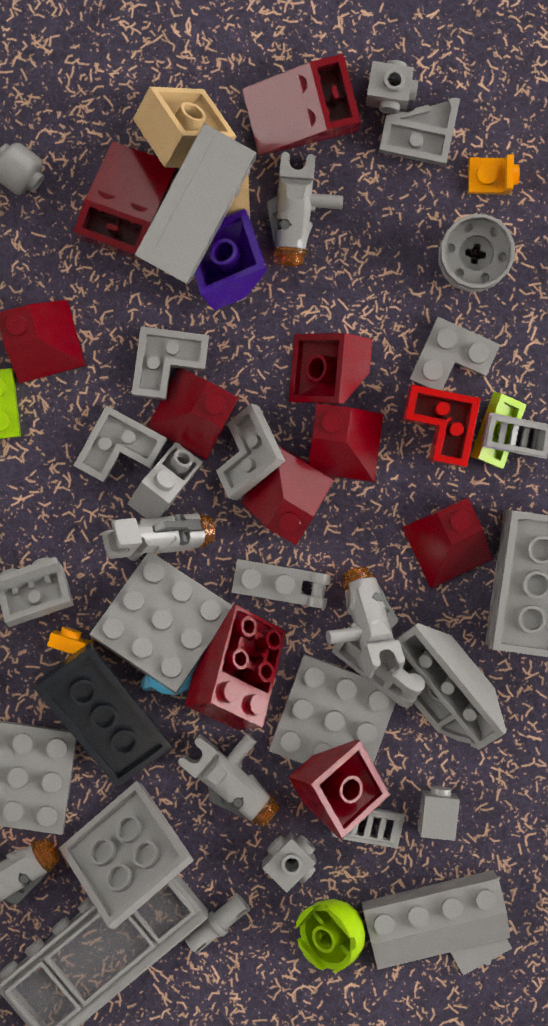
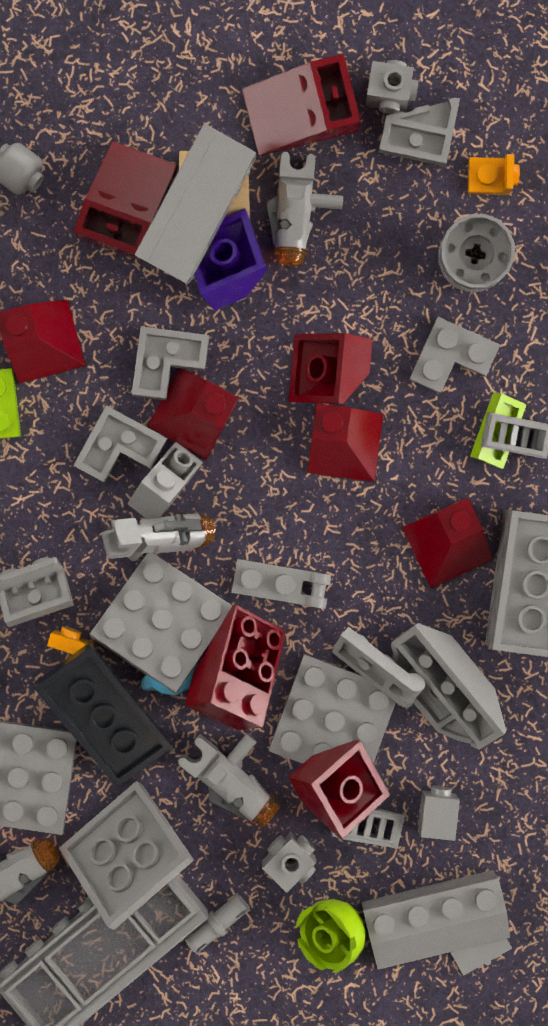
(173, 120): tan slope -> none
(256, 455): light grey plate -> none
(288, 497): dark red slope -> none
(371, 623): light grey piece -> none
(450, 415): red brick -> none

